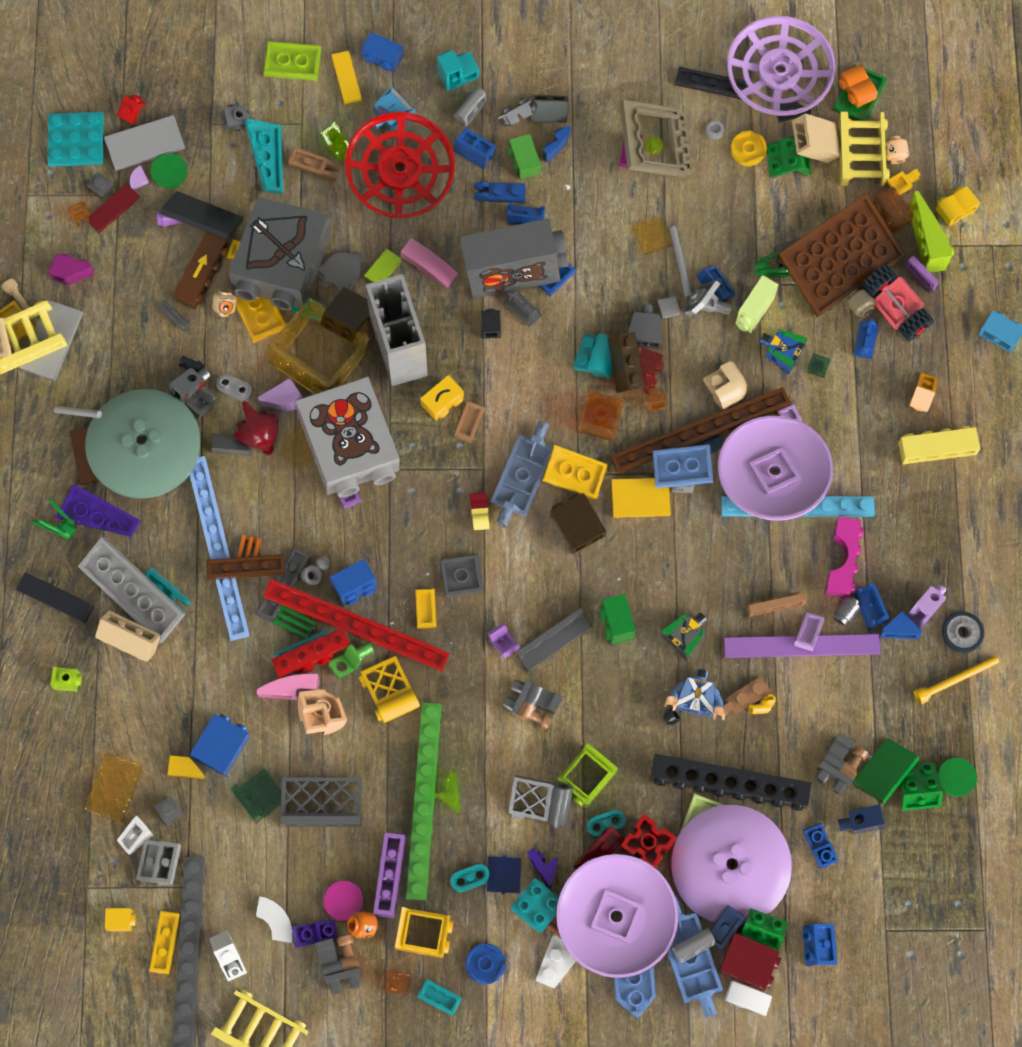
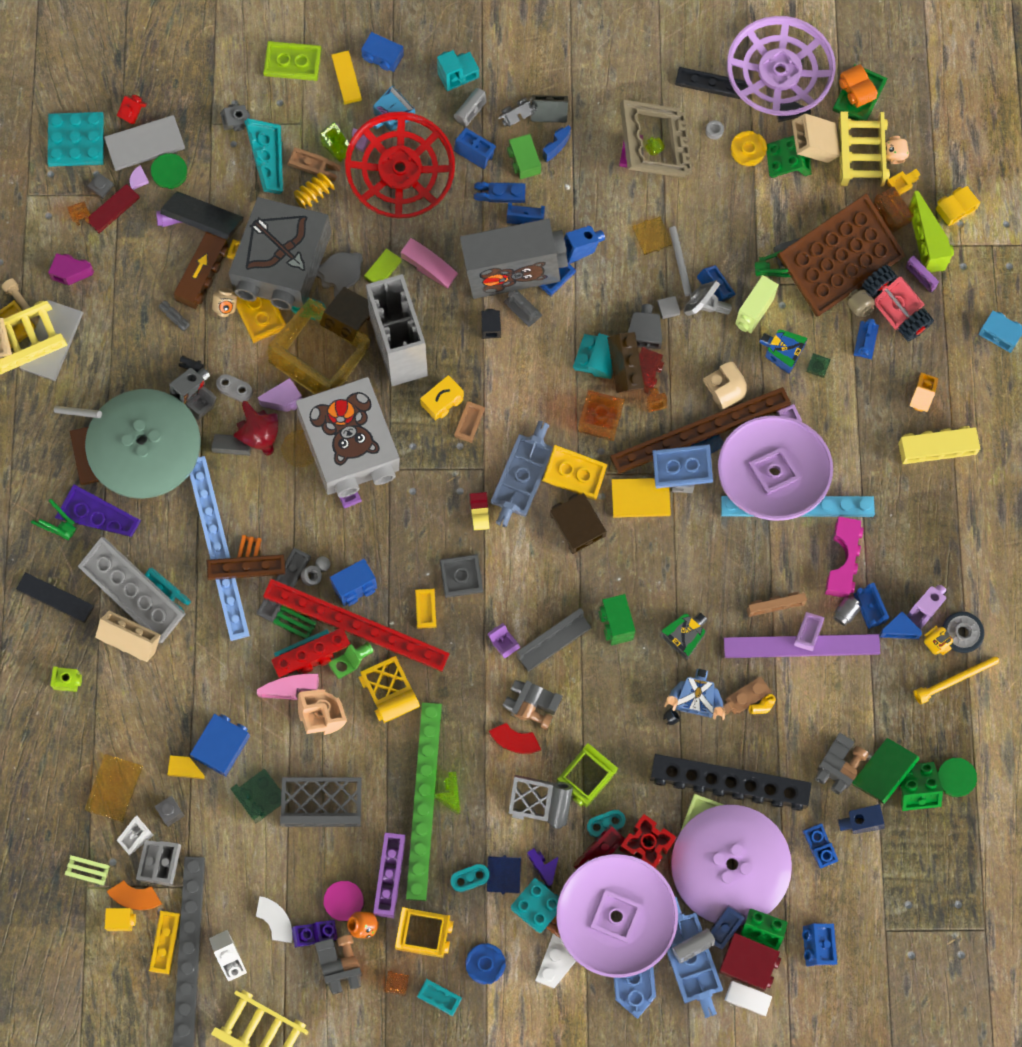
(71, 866): none -> yellowish green tile
(134, 898): none -> orange tile
(313, 190): none -> yellow piece
(362, 142): none -> lavender tile
(514, 741): none -> red tile
(582, 243): none -> blue torso
(938, 640): none -> yellow head

